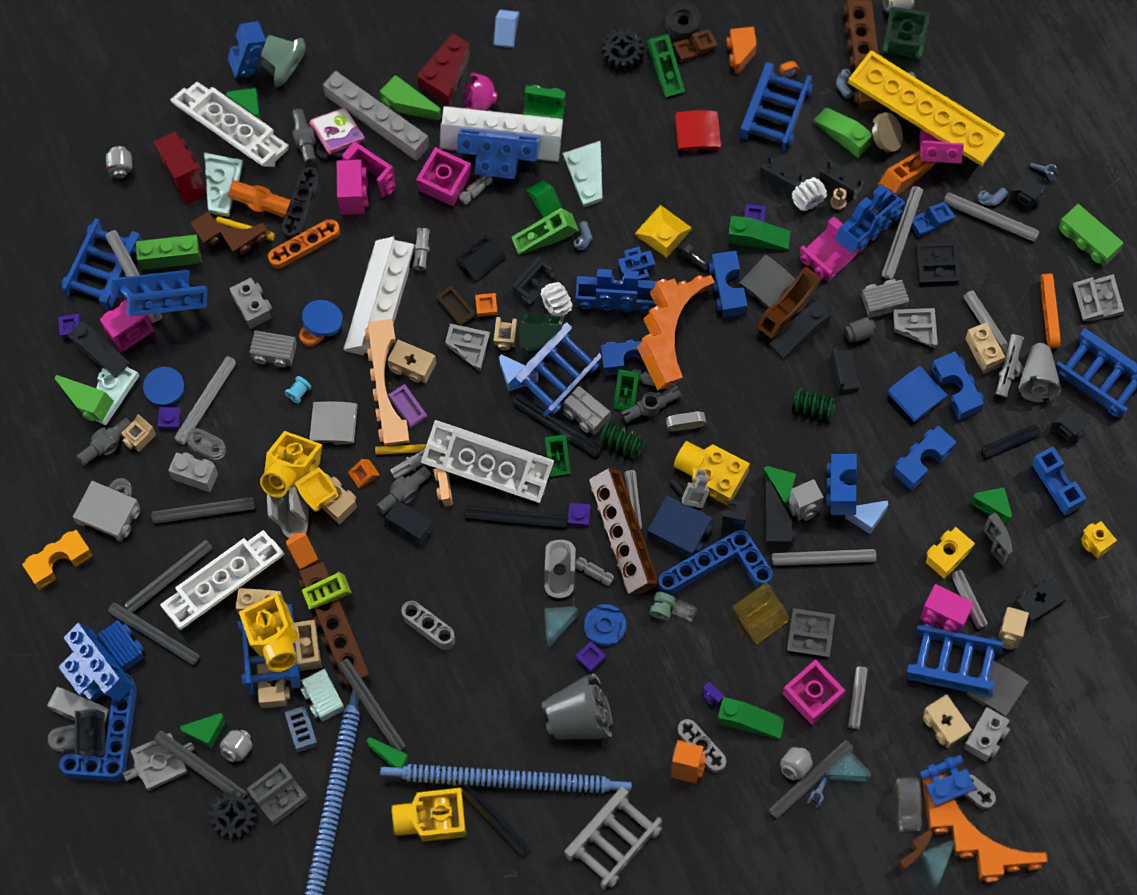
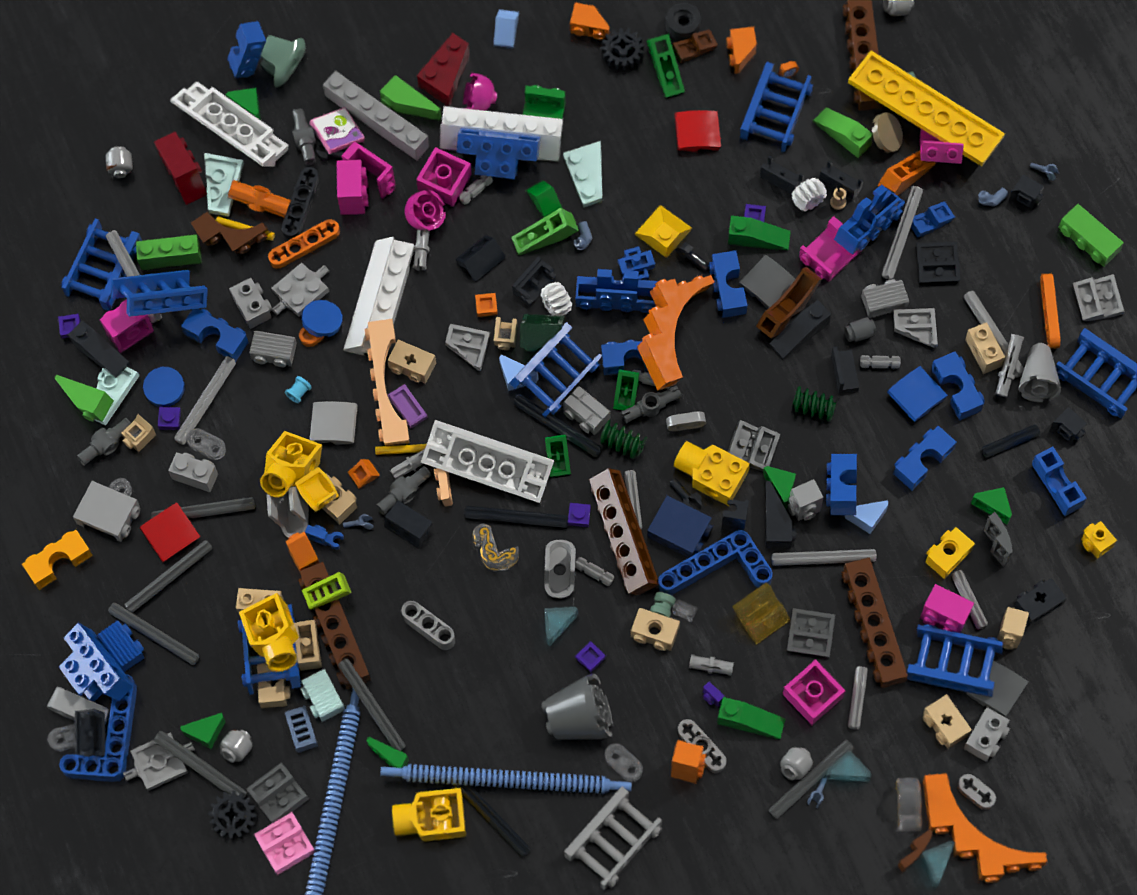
(169, 532): none -> red slope
(201, 324): none -> blue arch
(221, 578): white slope -> none
(284, 843): none -> bright pink slope
(299, 289): none -> light grey plate
(319, 535): none -> blue plate
(363, 519): none -> sand blue hand
(425, 210): none -> dark pink cylinder
(456, 305): dark brown tile -> none
(489, 554): none -> clear animal
(588, 22): none -> orange slope
(605, 625): blue tile -> none
(624, 762): none -> clear plate
(646, 620): none -> tan brick
(696, 493): light grey plate -> none
(711, 665): none -> light grey pin
(753, 444): none -> dark grey slope
(842, 83): sand blue arm -> none
(864, 571): none -> reddish brown brick
(880, 361): none -> light grey axle
(906, 32): clear green brick -> none
(949, 787): blue plate -> none
(991, 216): light grey axle -> none

